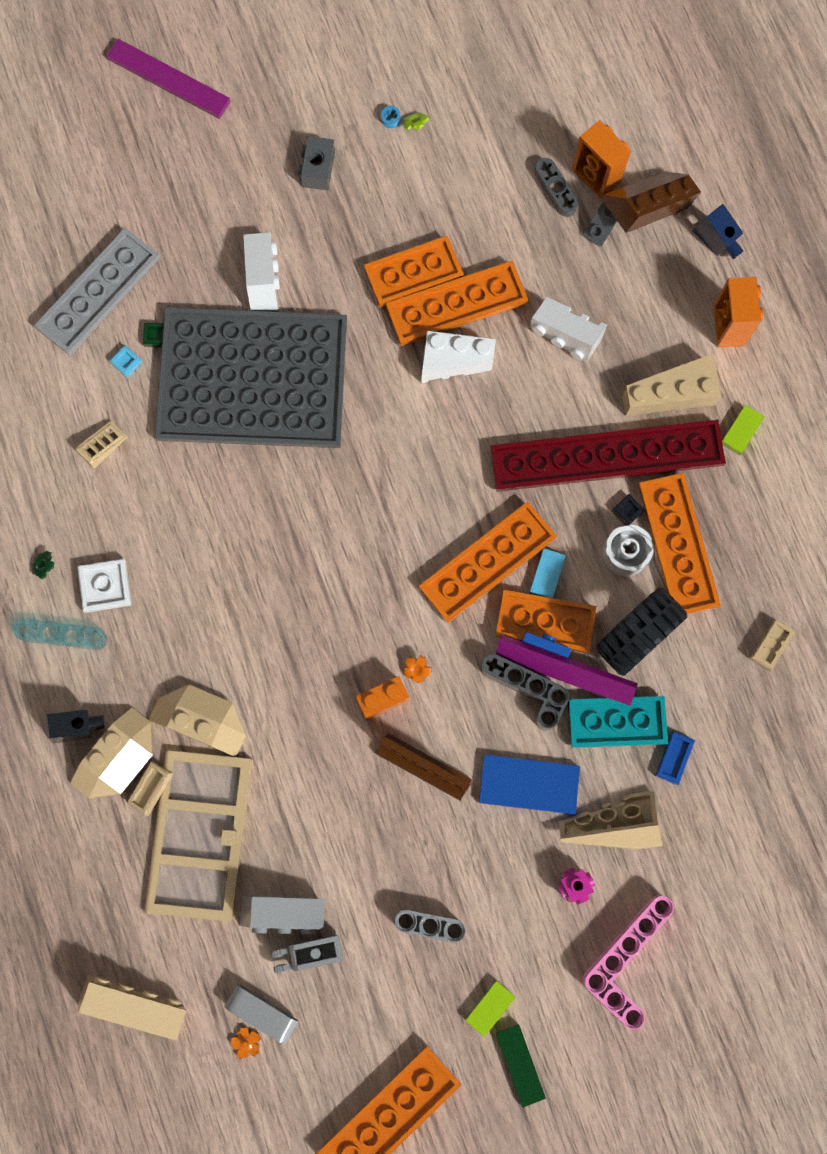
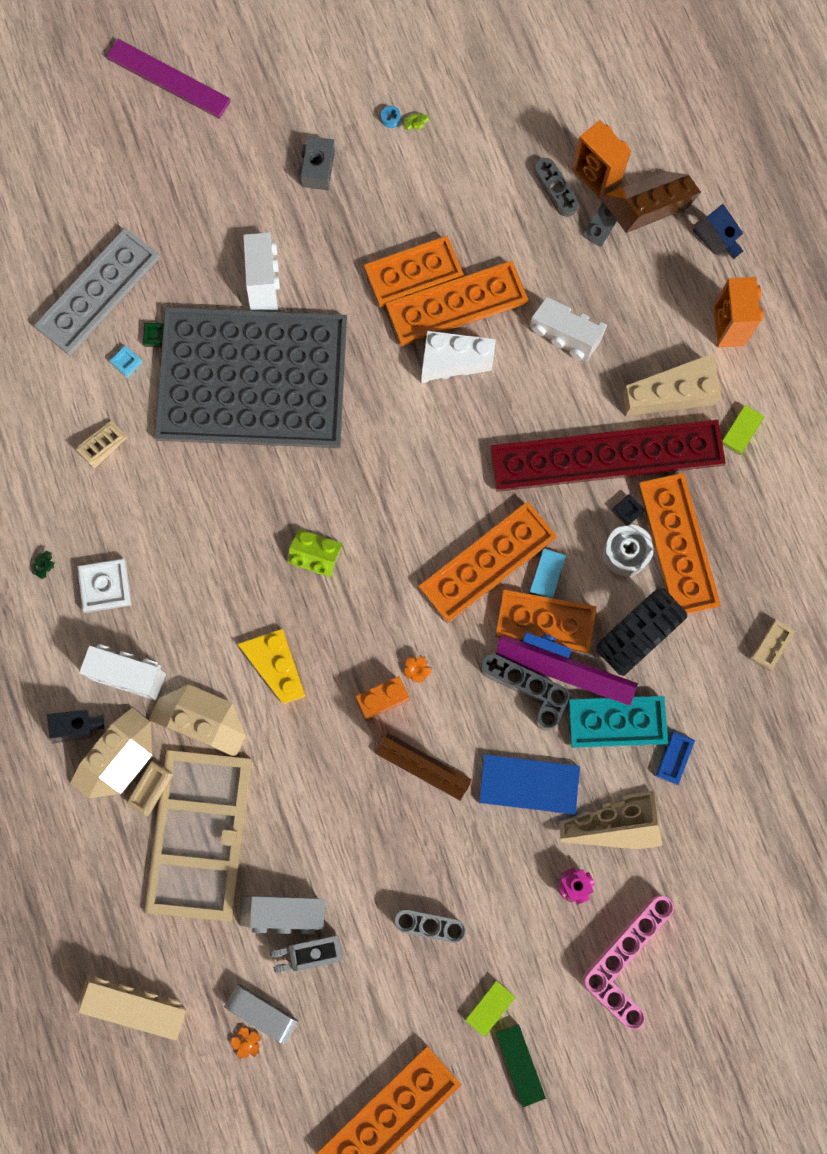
(60, 634): clear light blue beam -> none
(123, 671): none -> white brick
(275, 664): none -> yellow wing
(314, 553): none -> lime bracket

